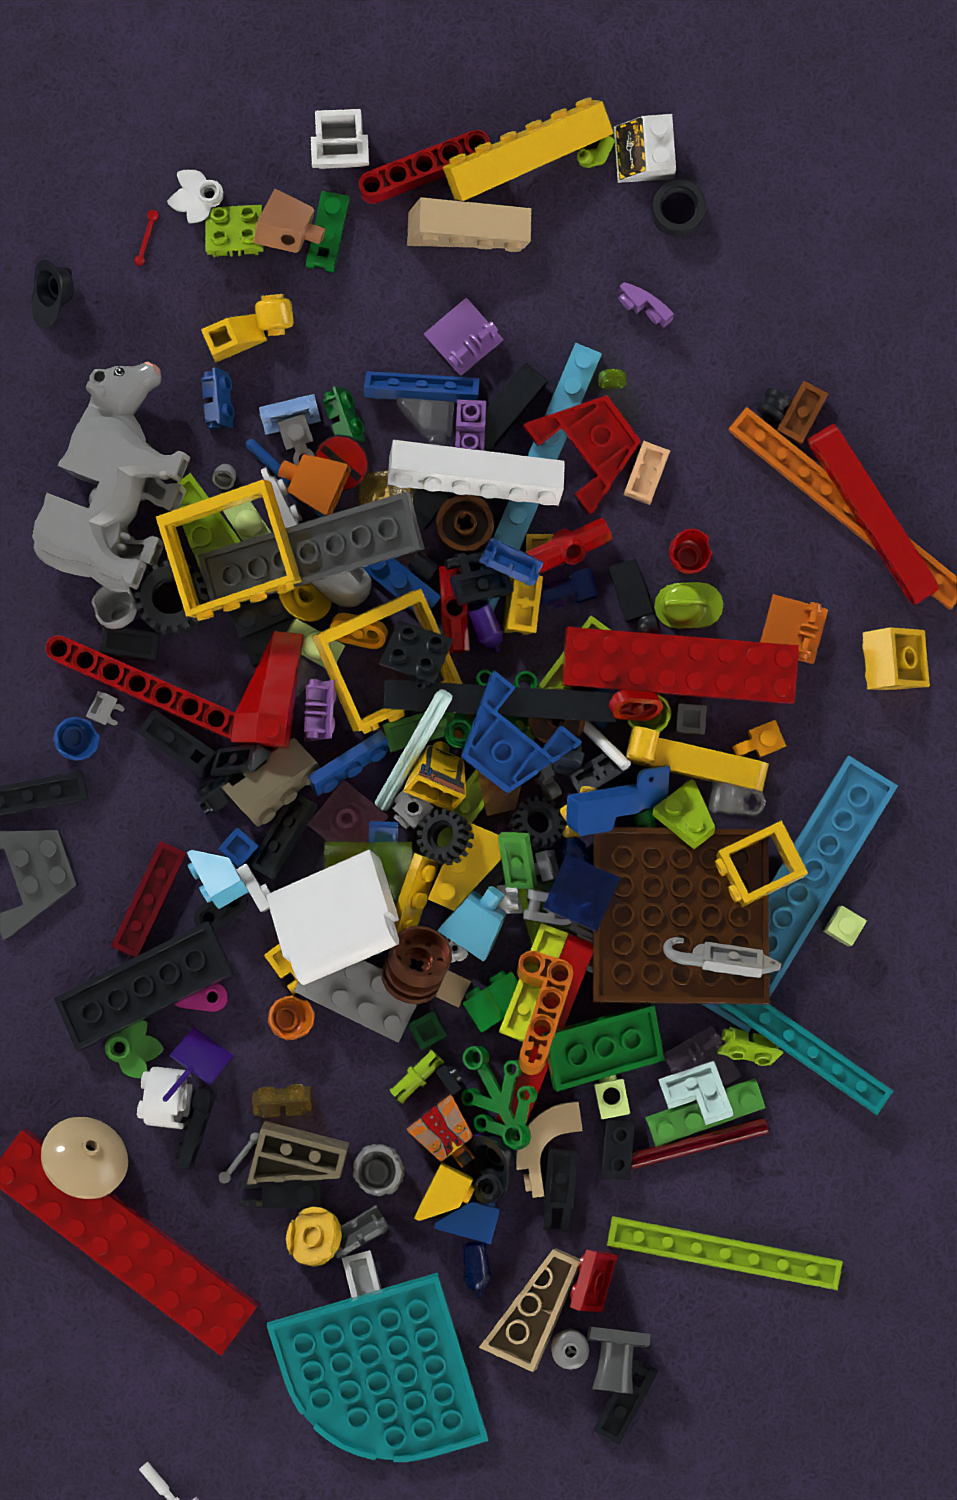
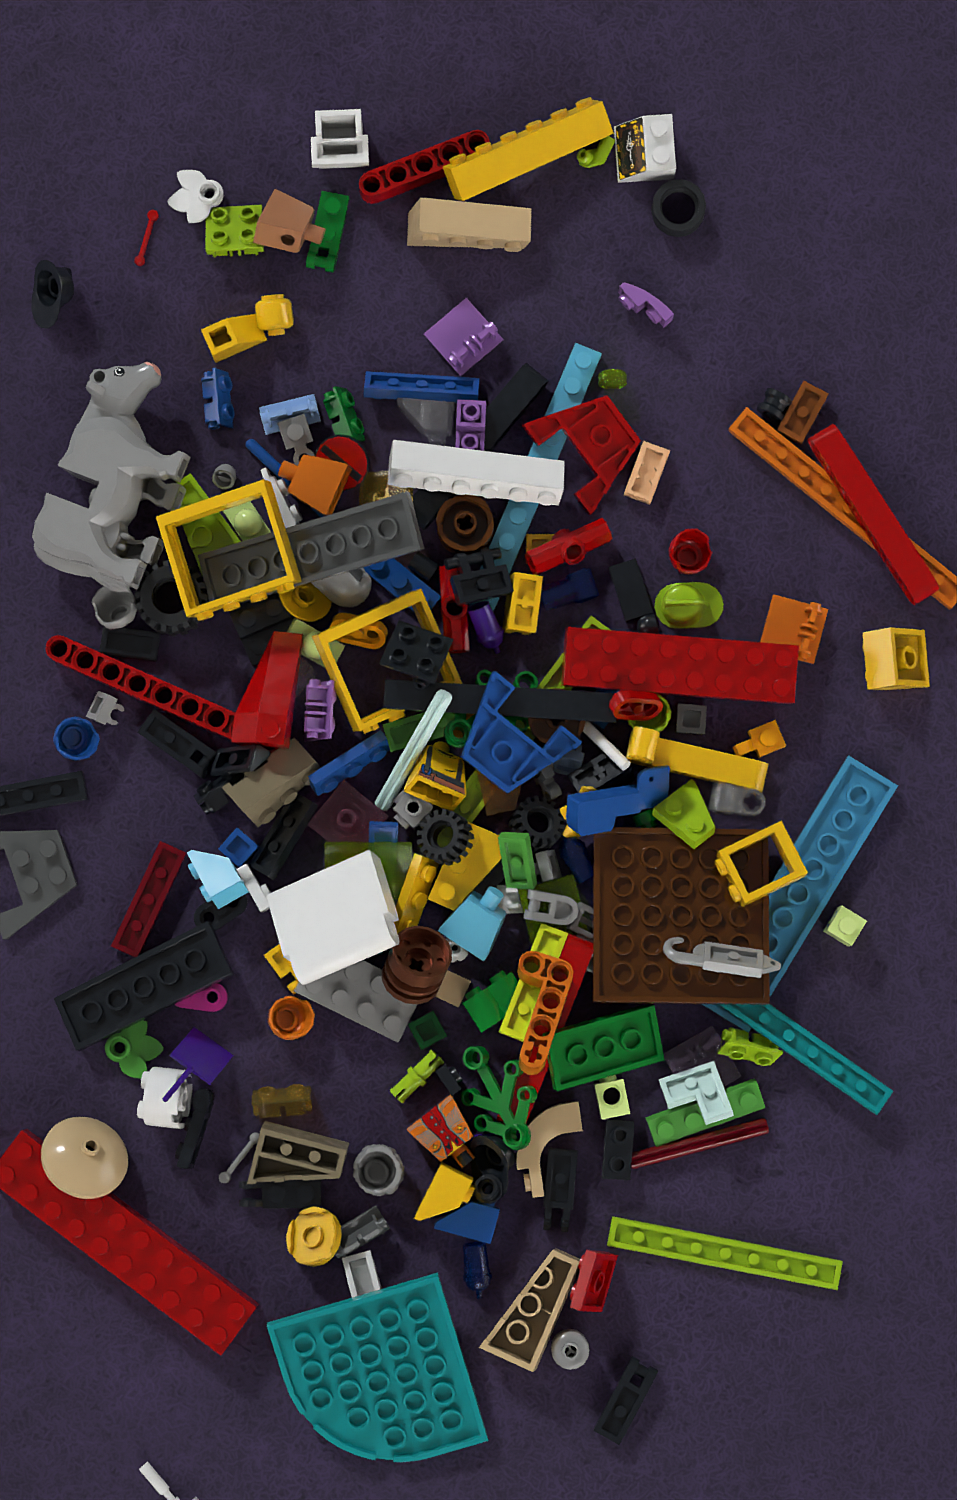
(511, 562): blue hinge -> none
(581, 893): clear blue plate -> none
(616, 1357): dark grey plant -> none

